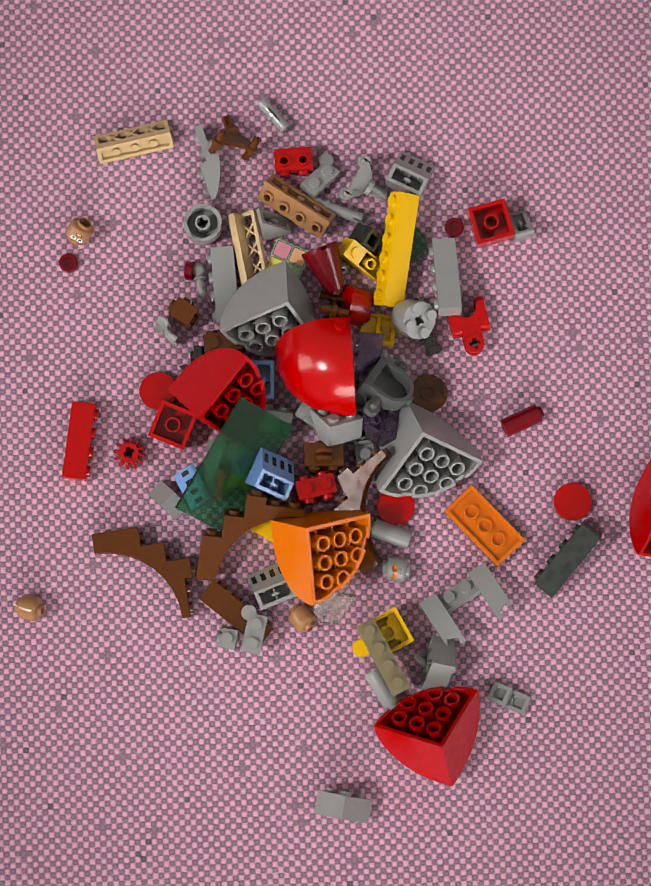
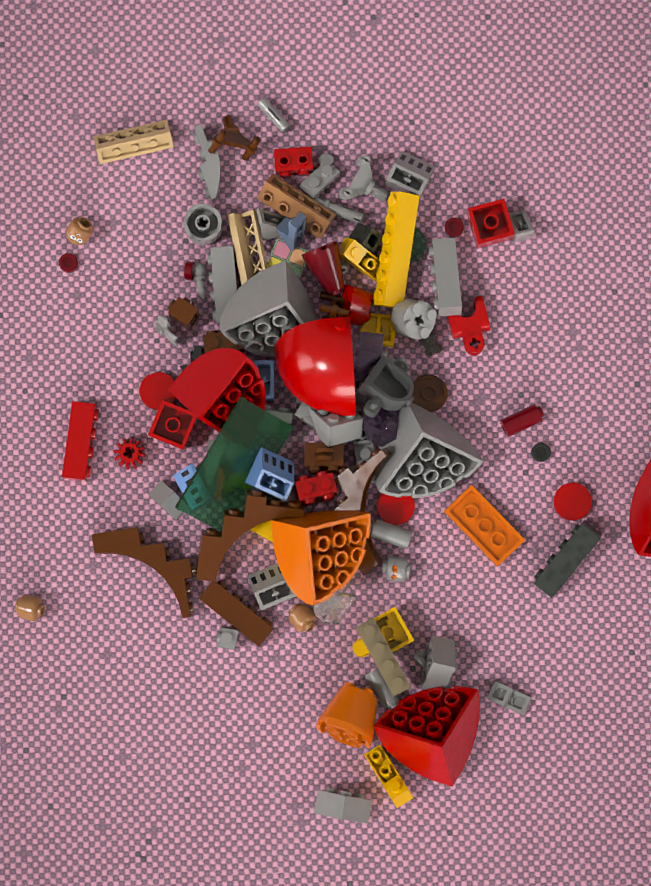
(254, 630): light grey hinge -> none
(292, 230): none -> sand blue slope
(350, 716): none -> orange cone
(388, 776): none -> yellow slope
(479, 582): light grey wedge -> none
(540, 452): none -> pearl dark grey tile

